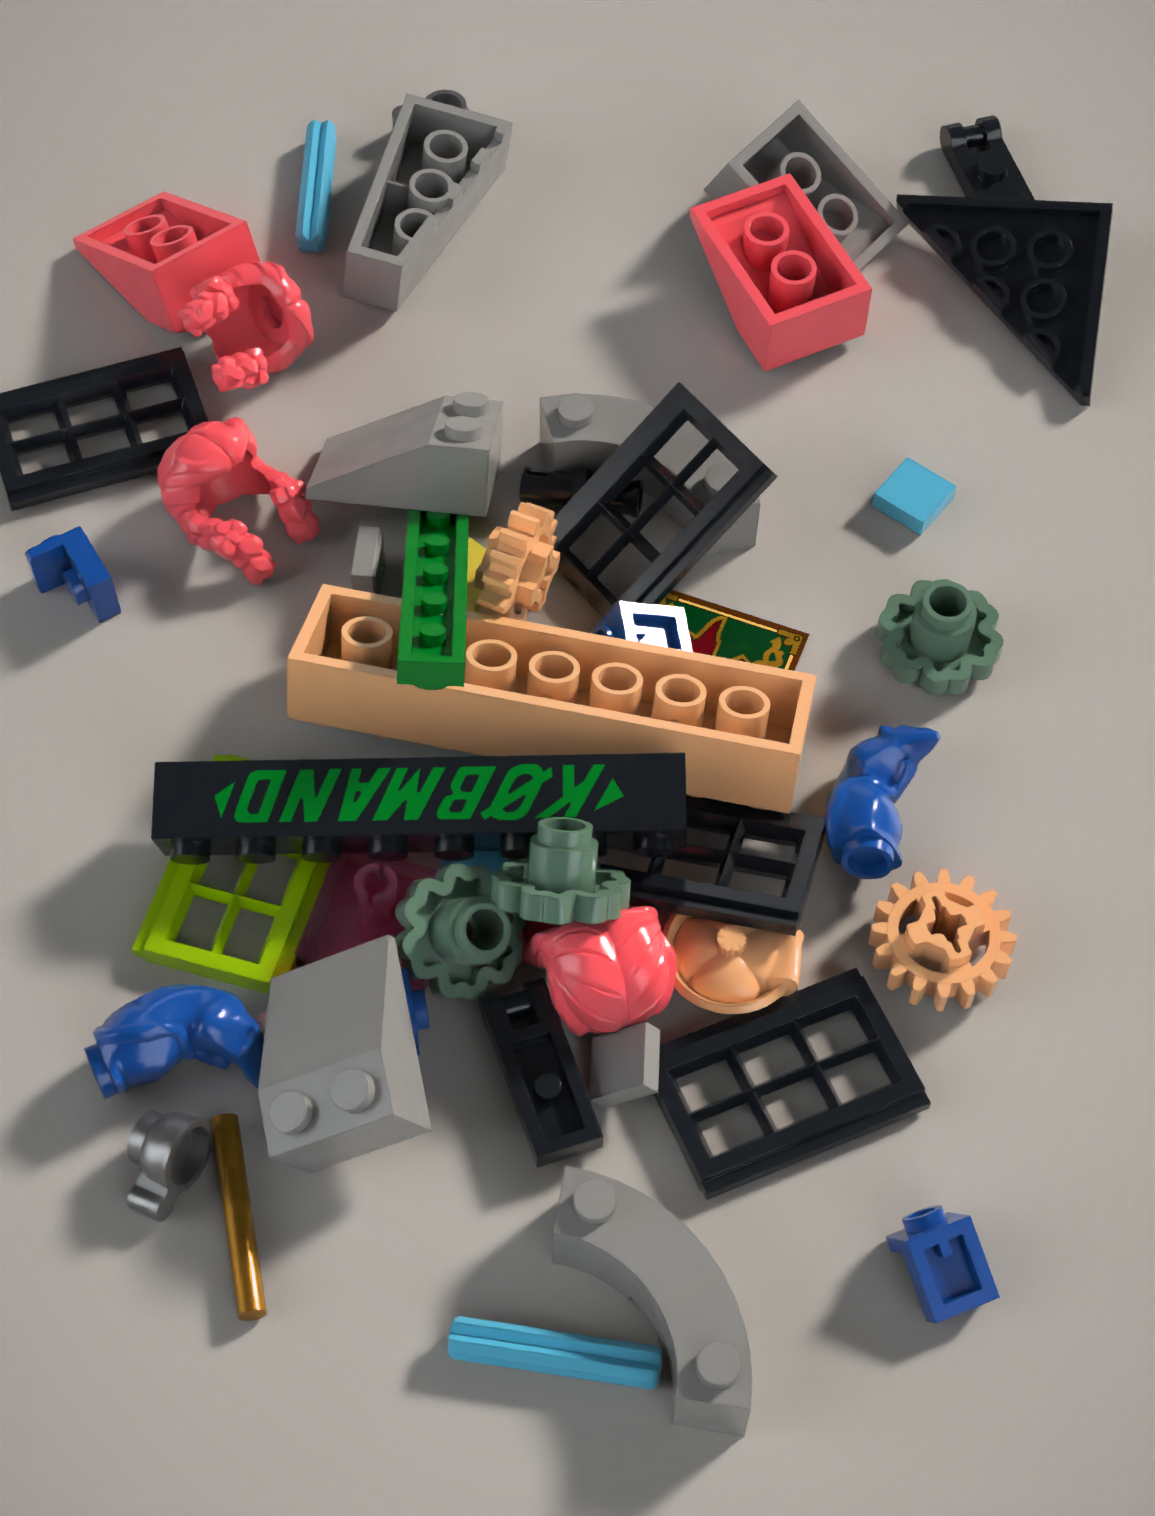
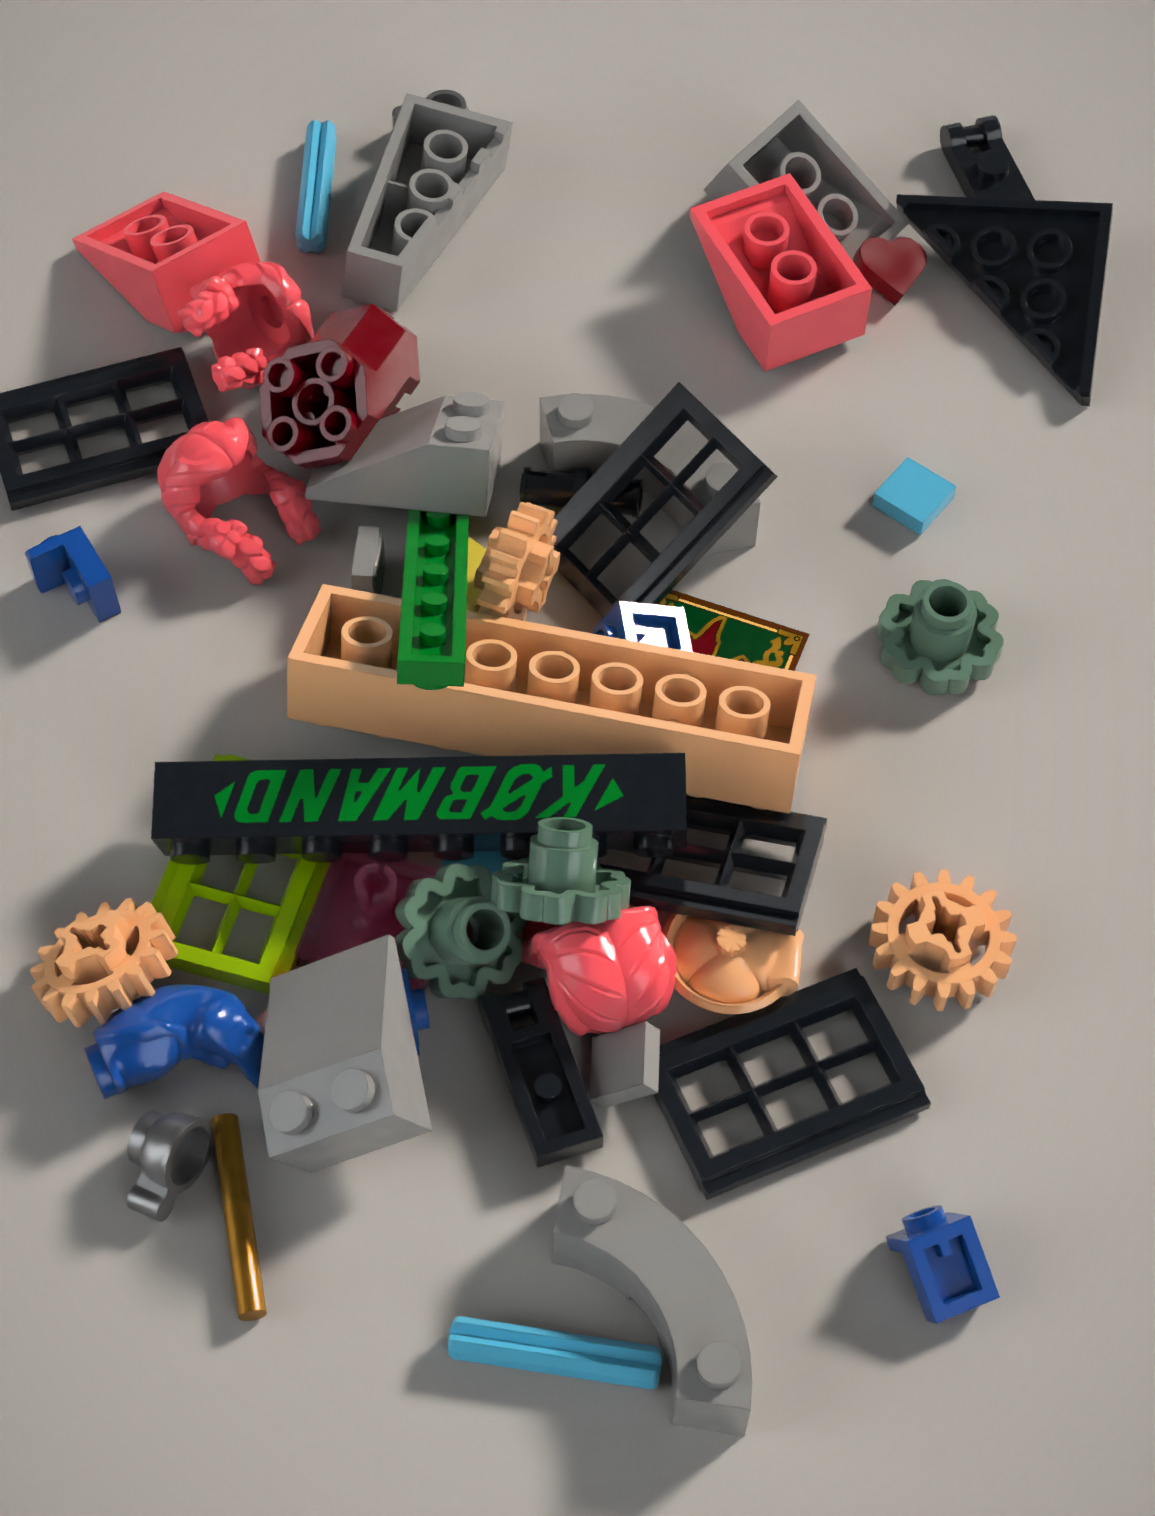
(103, 962): none -> light nougat gear
(337, 386): none -> dark red brick
(860, 808): blue animal -> none
(890, 265): none -> dark red tile

